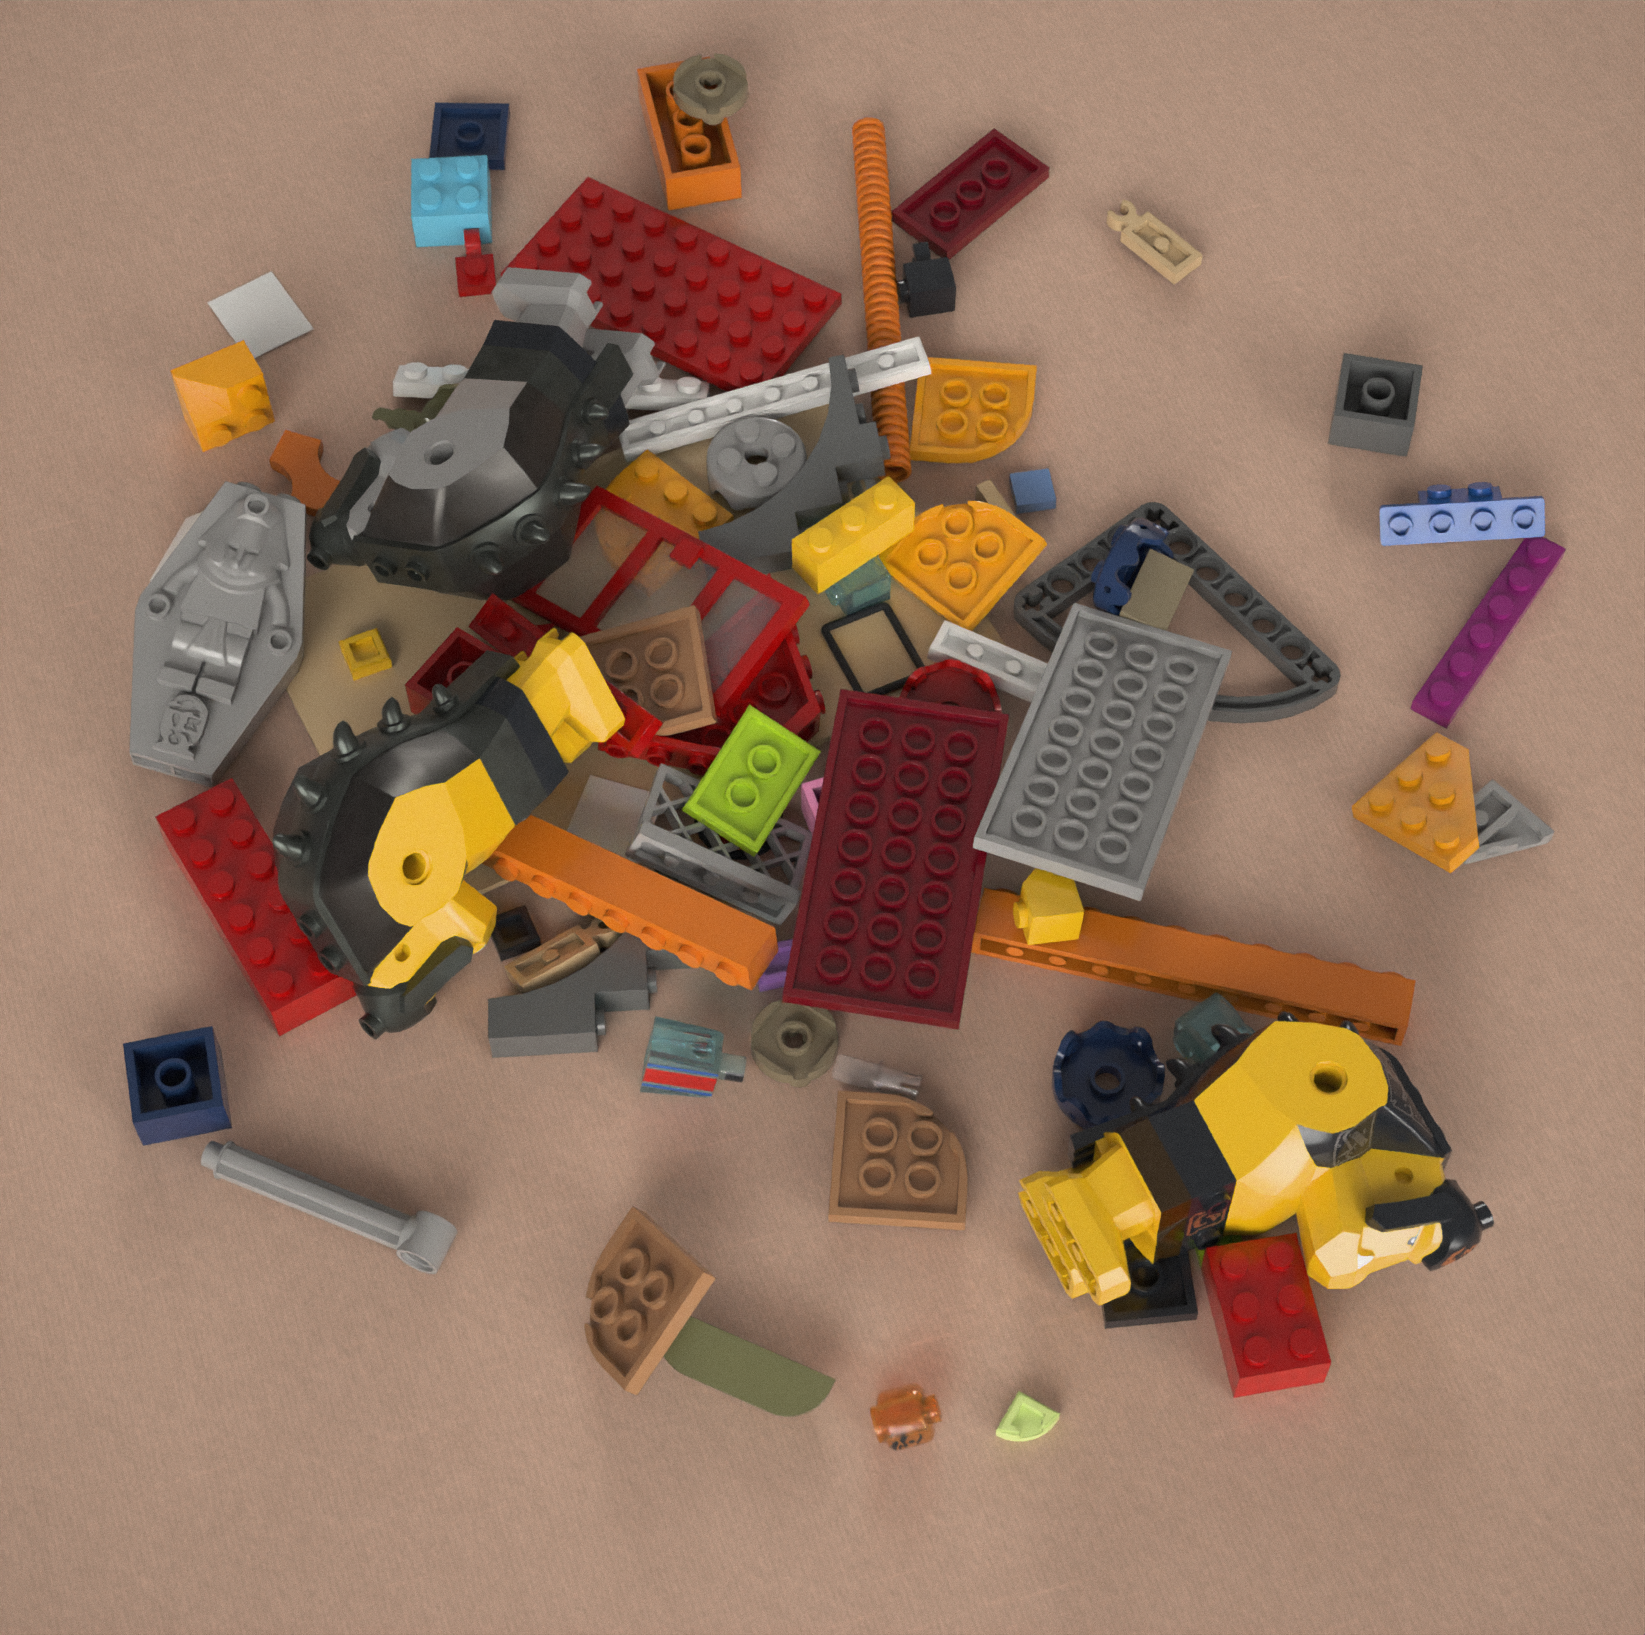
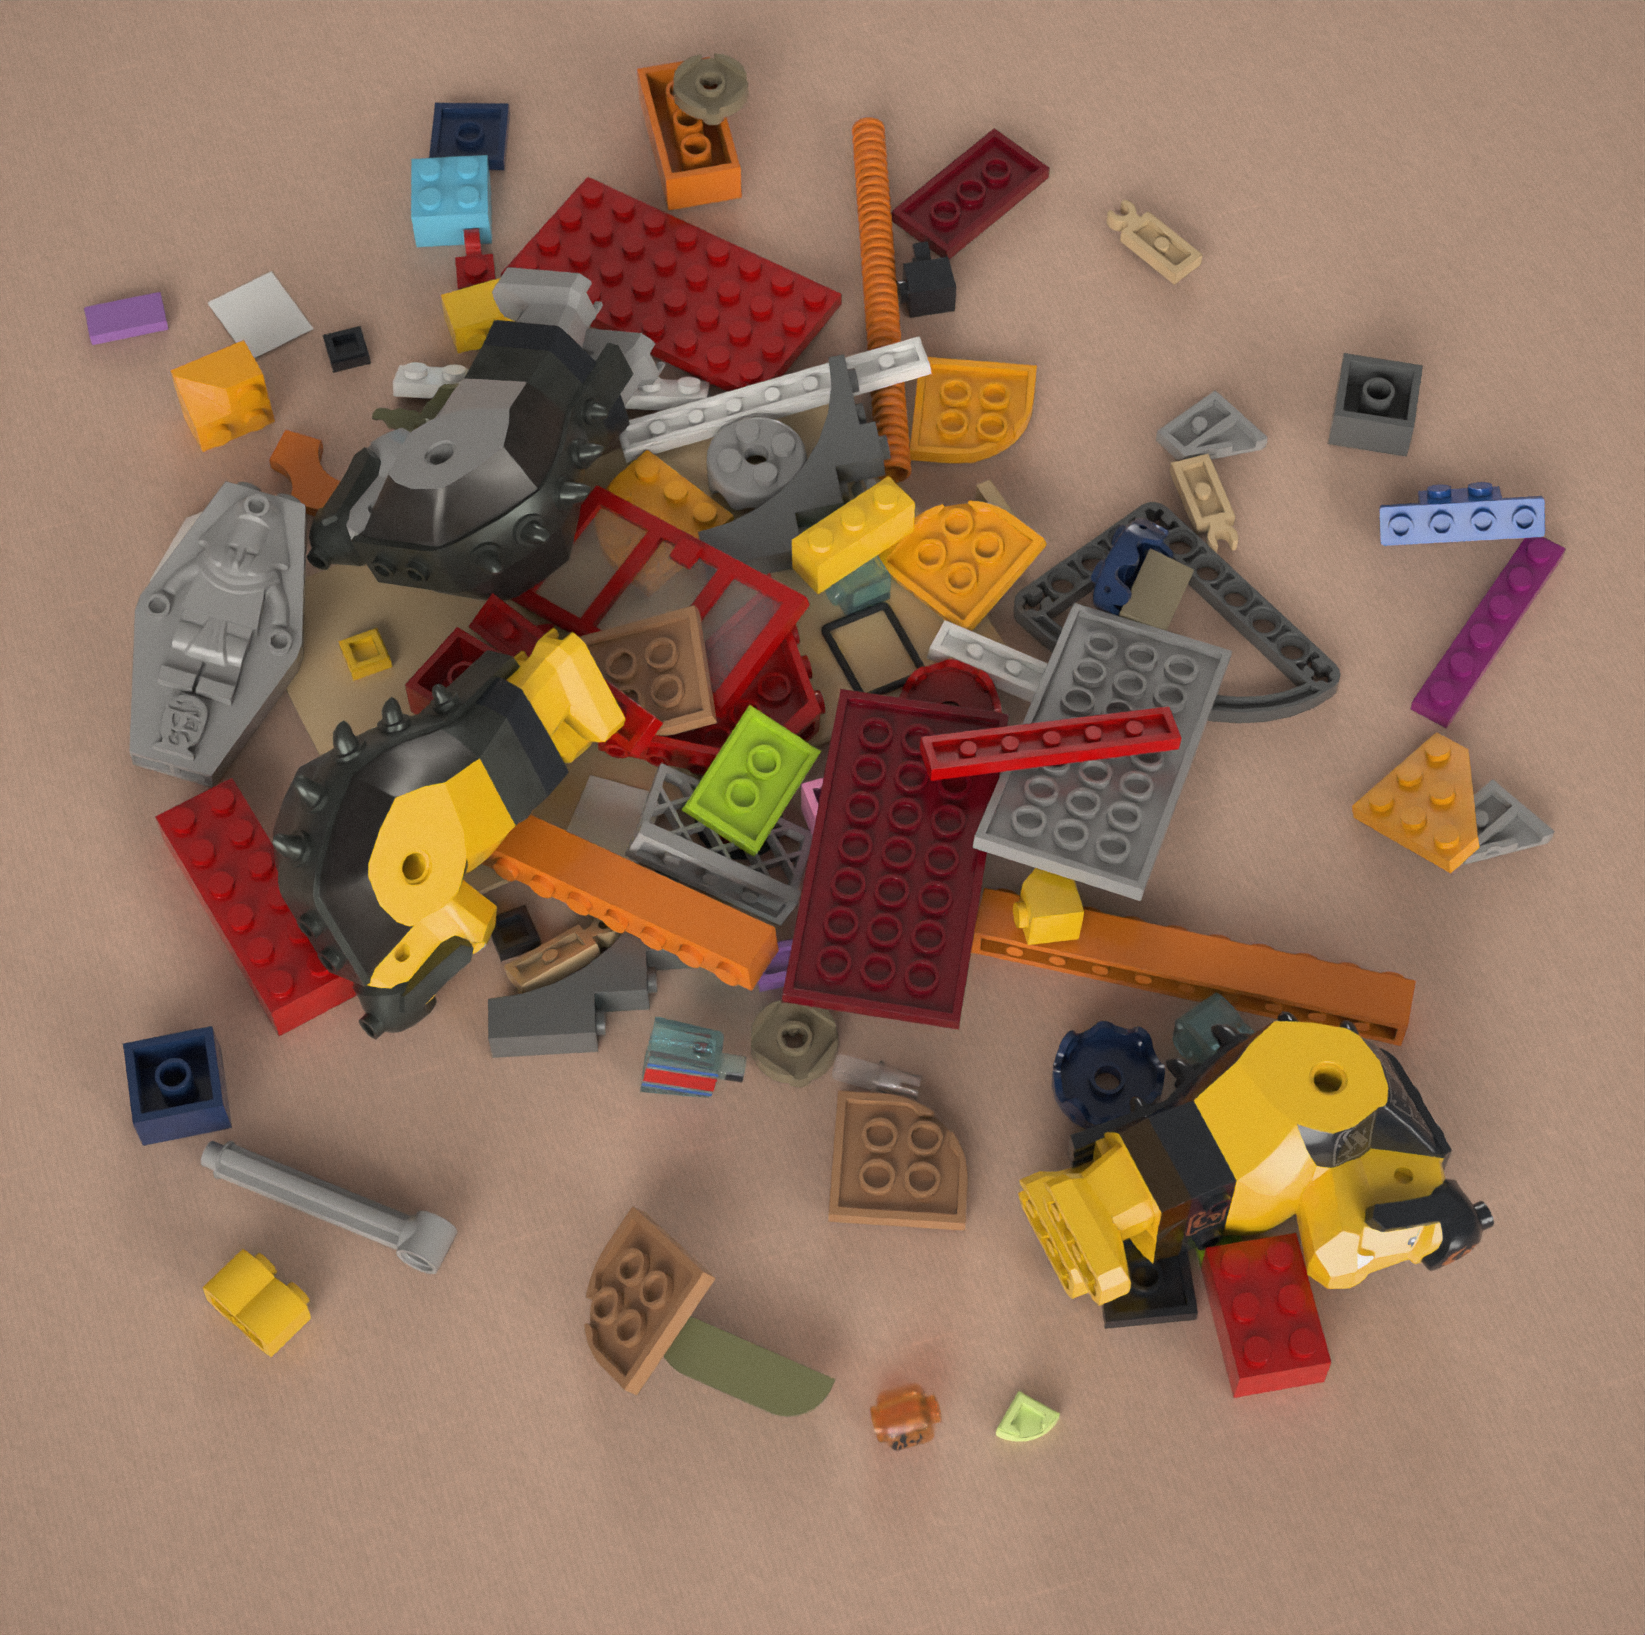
(126, 318): none -> medium lavender tile
(258, 1301): none -> yellow brick
(346, 349): none -> black tile
(471, 314): none -> yellow brick
(1032, 491): medium blue tile -> none
(1049, 743): none -> red plate
(1205, 500): none -> tan plate
(1210, 429): none -> light grey wing

